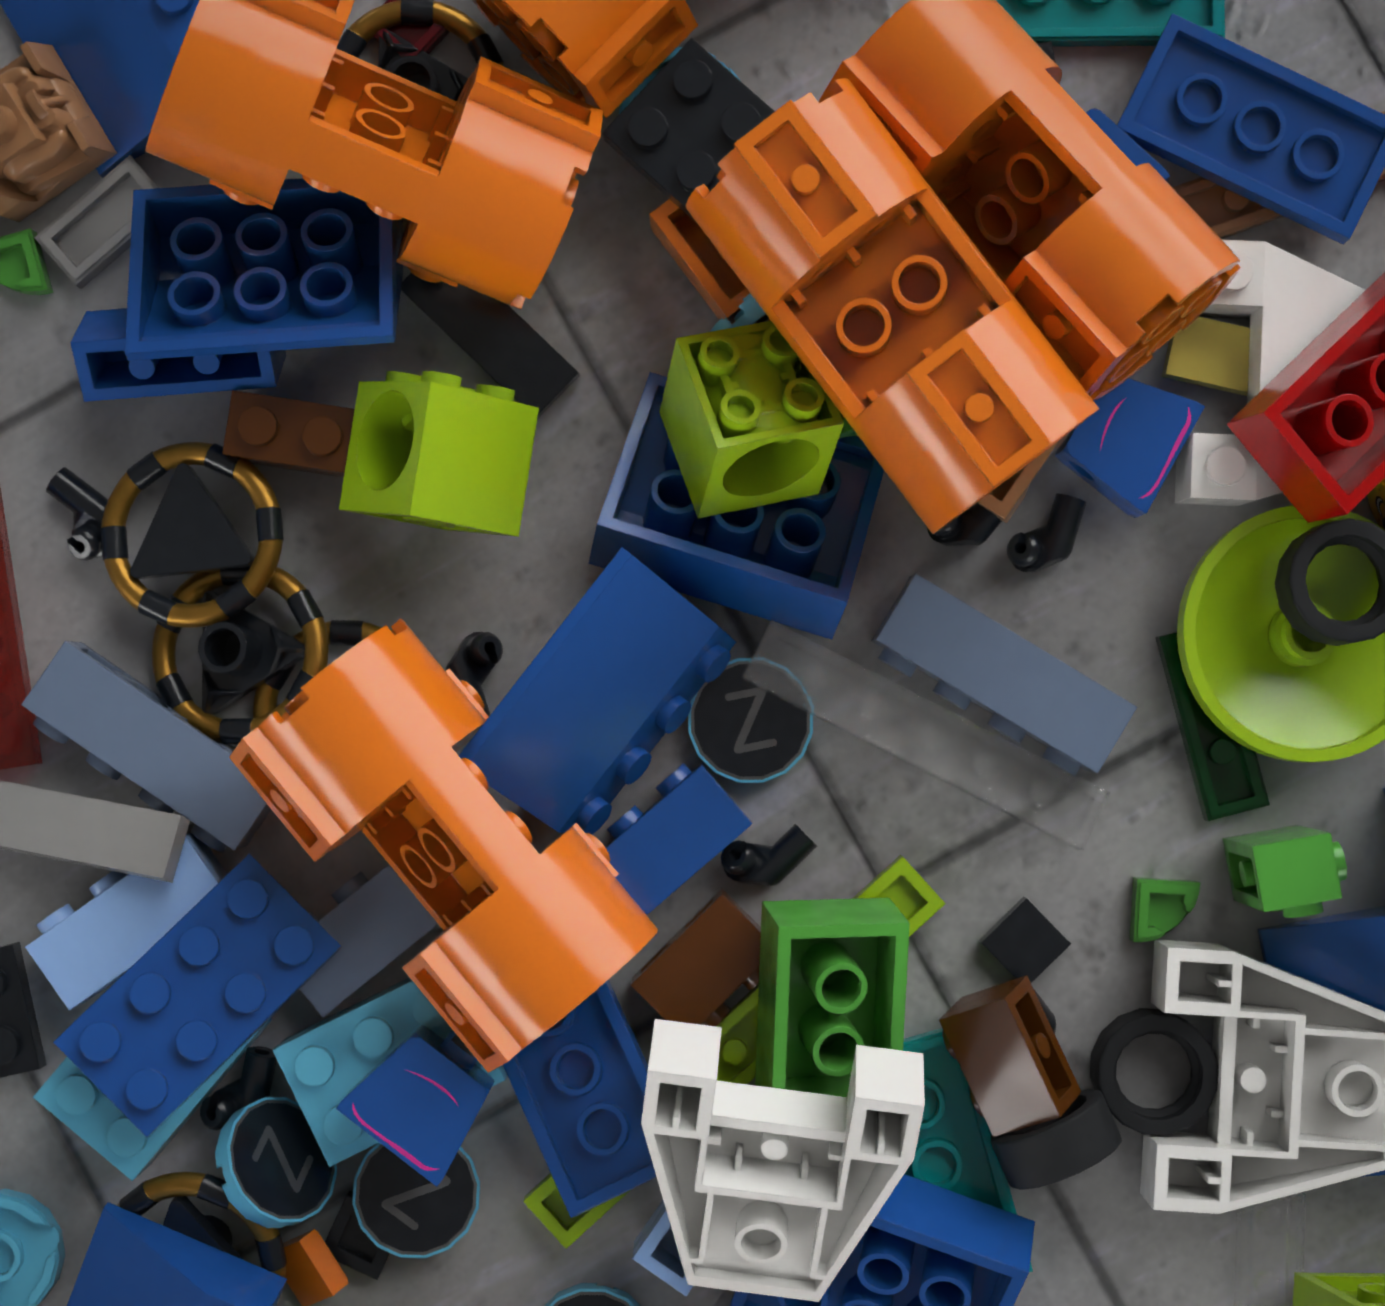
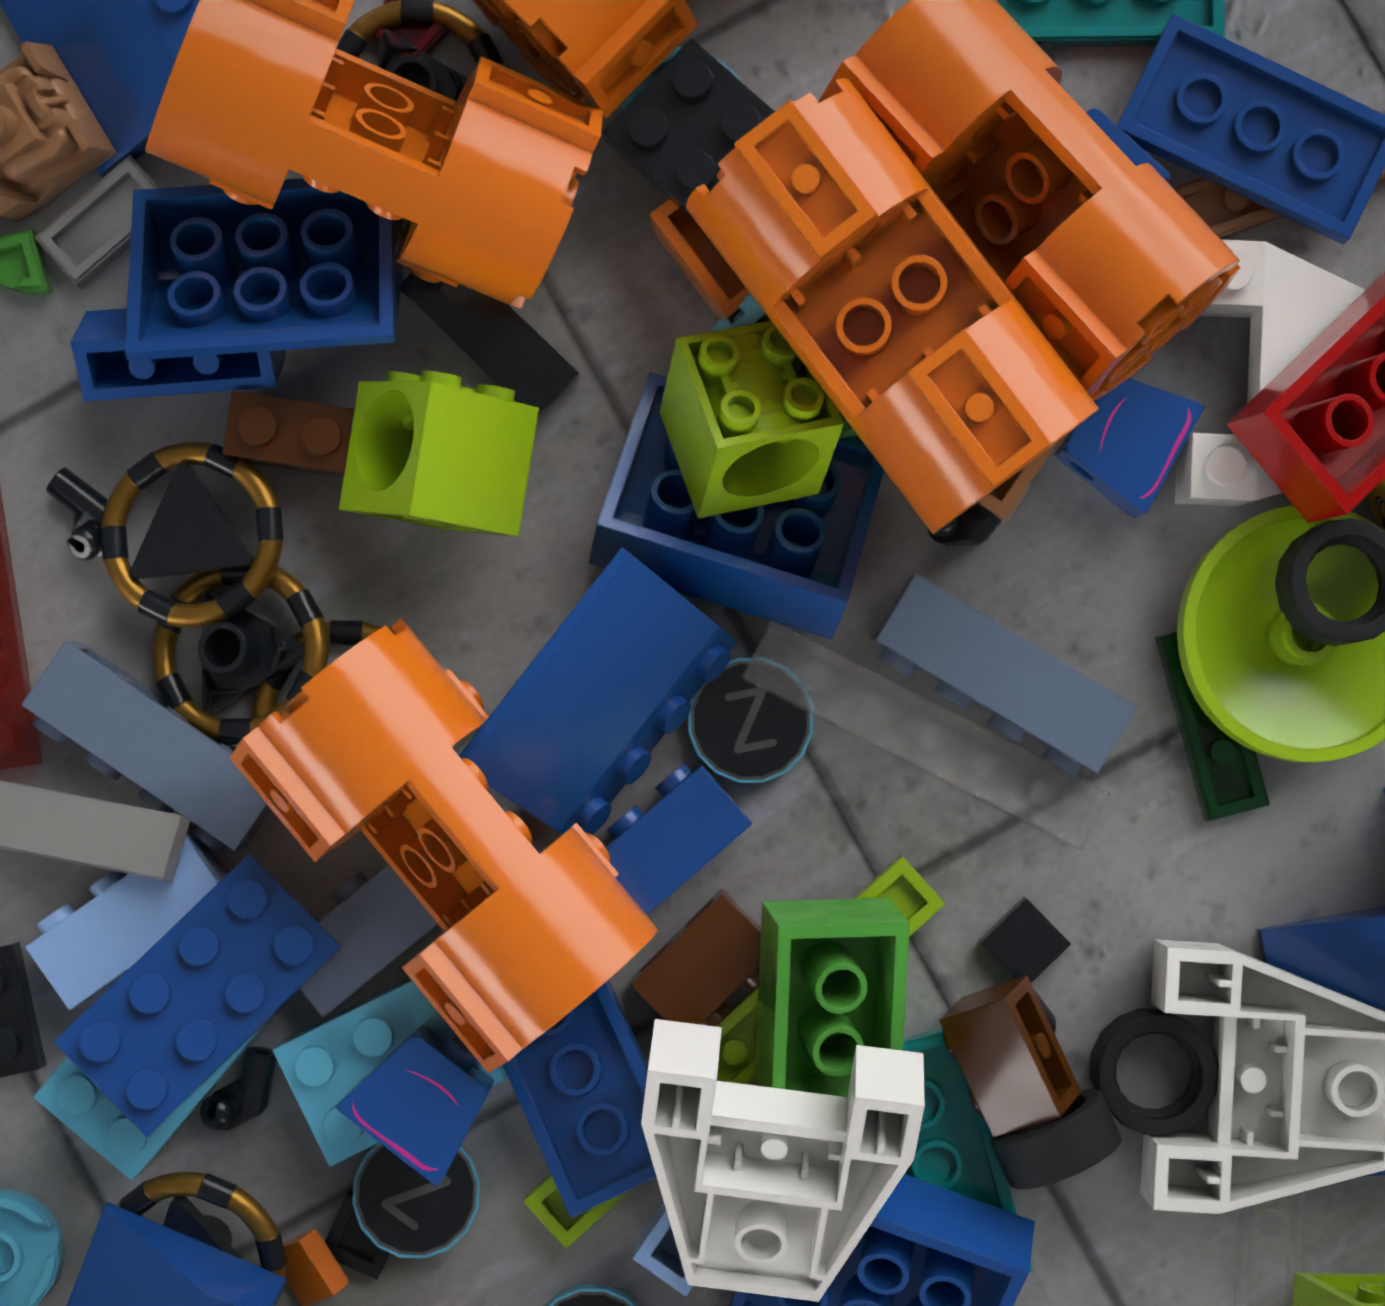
(273, 1164): black tile -> none
(476, 659): black arm -> none
(764, 863): black arm -> none
(1051, 542): black arm -> none
(1160, 906): bright green tile -> none
(1210, 356): light yellow tile -> none
(1285, 870): bright green brick -> none

